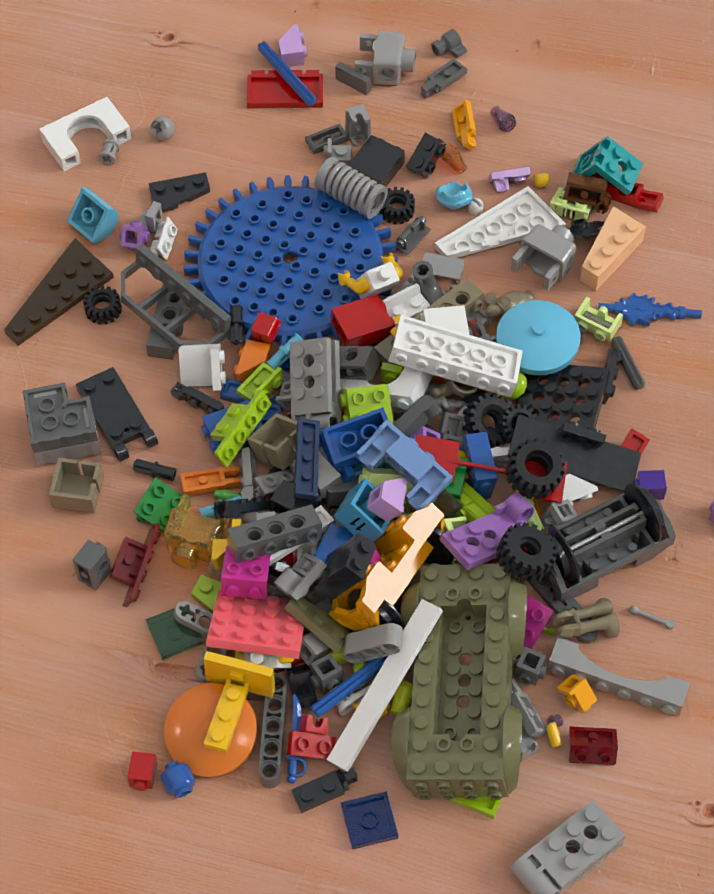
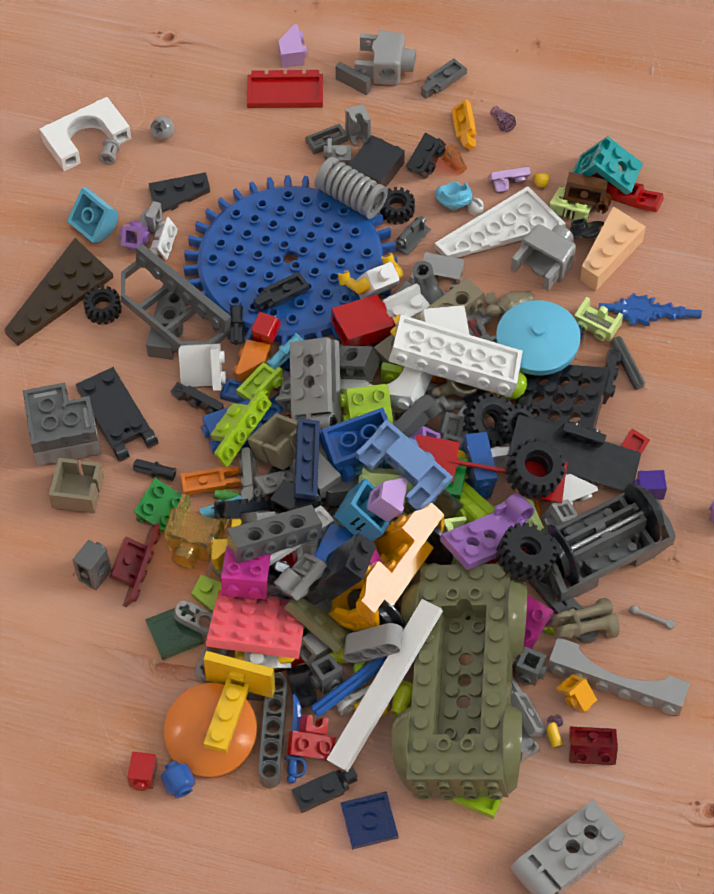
(281, 292): none -> black hinge
(286, 73): blue axle -> none
(451, 42): dark grey piece -> none

